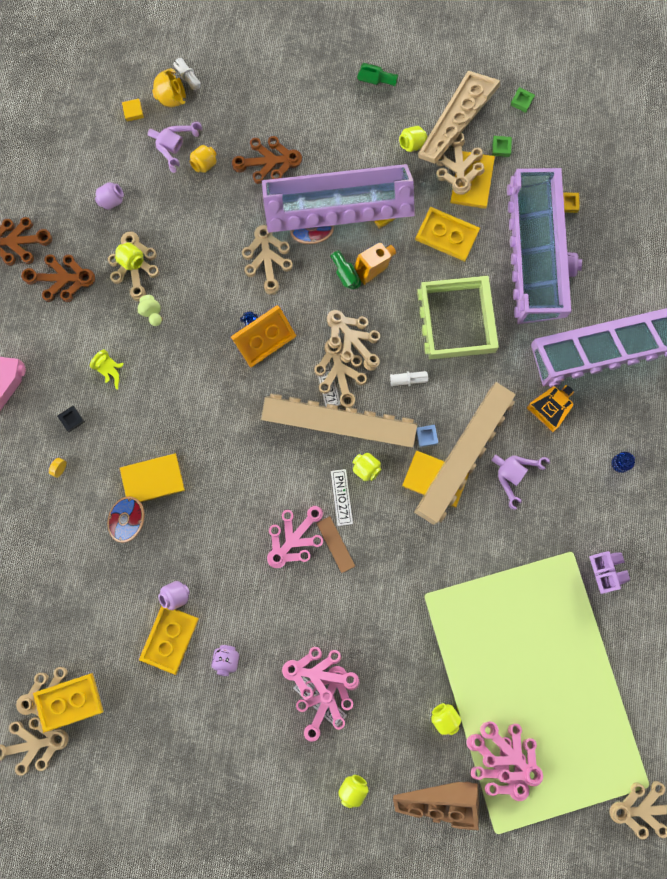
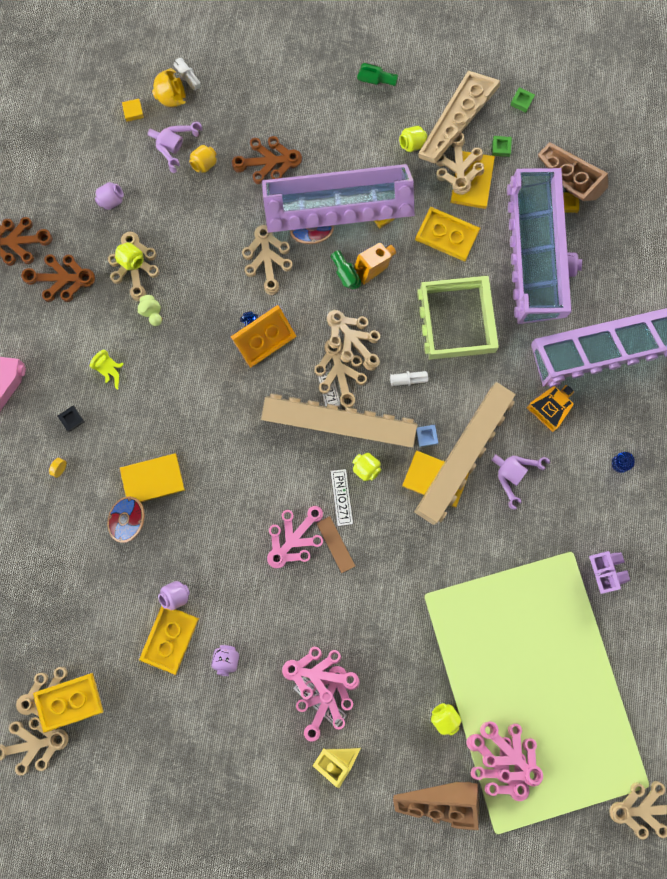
(336, 764): none -> light yellow slope
(353, 791): neon yellow head -> none
(577, 175): none -> medium nougat wedge

